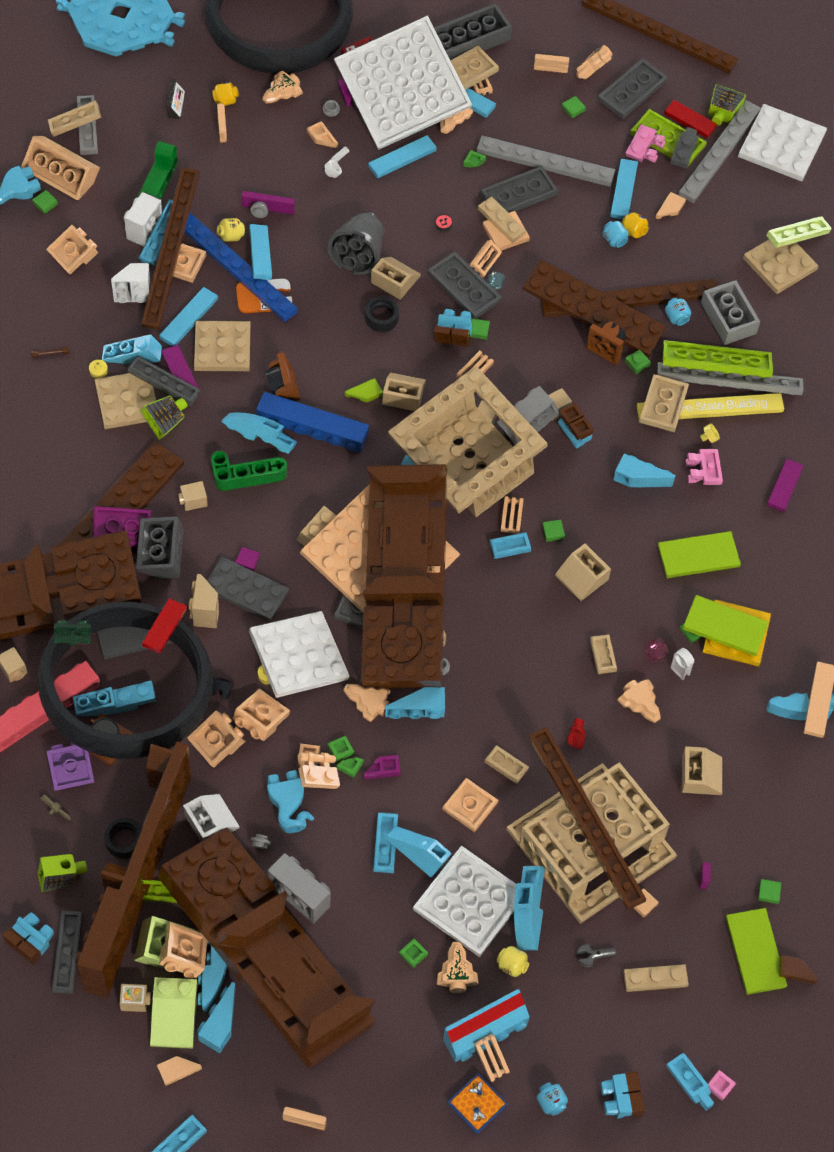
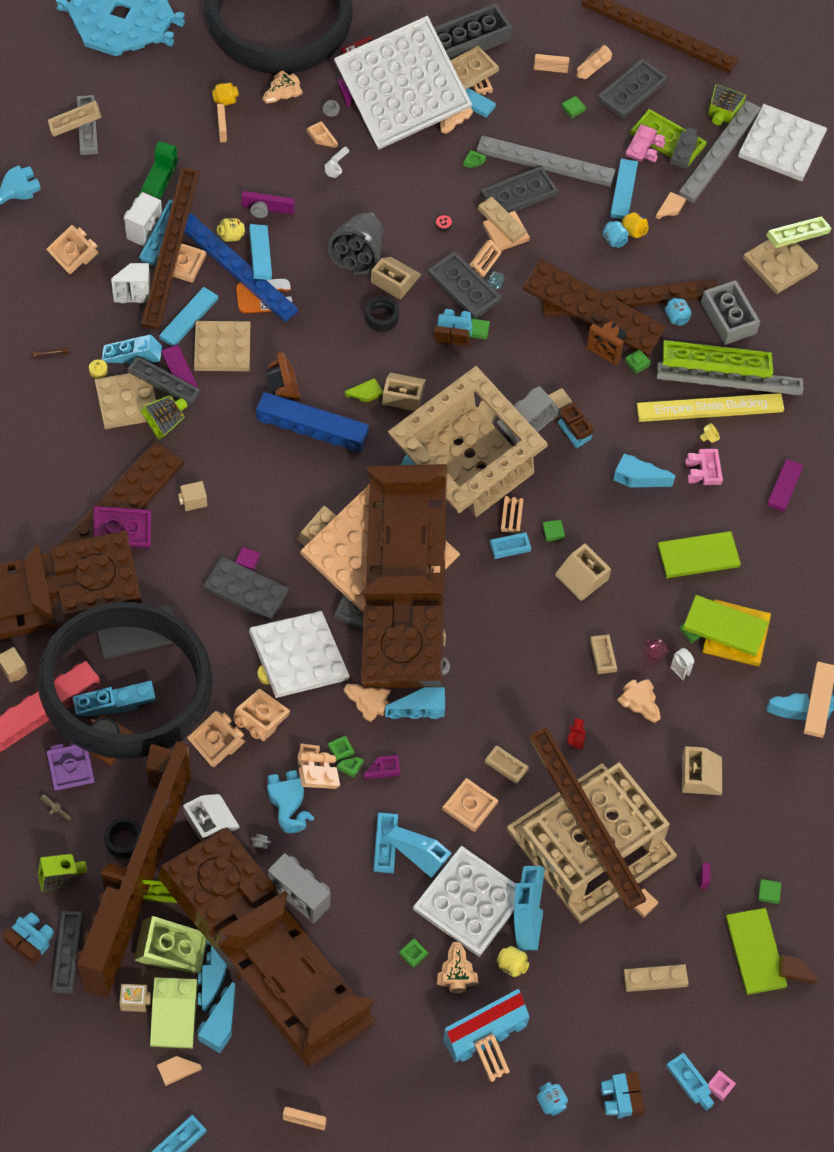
(45, 201): bright green tile -> none
(60, 167): light nougat slope -> none
(72, 633): clear green hips -> none
(160, 547): dark grey slope -> none
(164, 626): red tile -> none
(175, 100): slope -> none
(183, 951): light nougat plate -> none
(204, 604): tan slope -> none
(223, 685): black tile -> none
(254, 425): medium azure slope -> none
(276, 465): green beam -> none
(402, 156): medium azure tile -> none
(477, 1103): tile -> none
(483, 358): light nougat tile -> none
(593, 954): dark grey bar -> none
(664, 403): tan plate -> none
(690, 118): red tile -> none

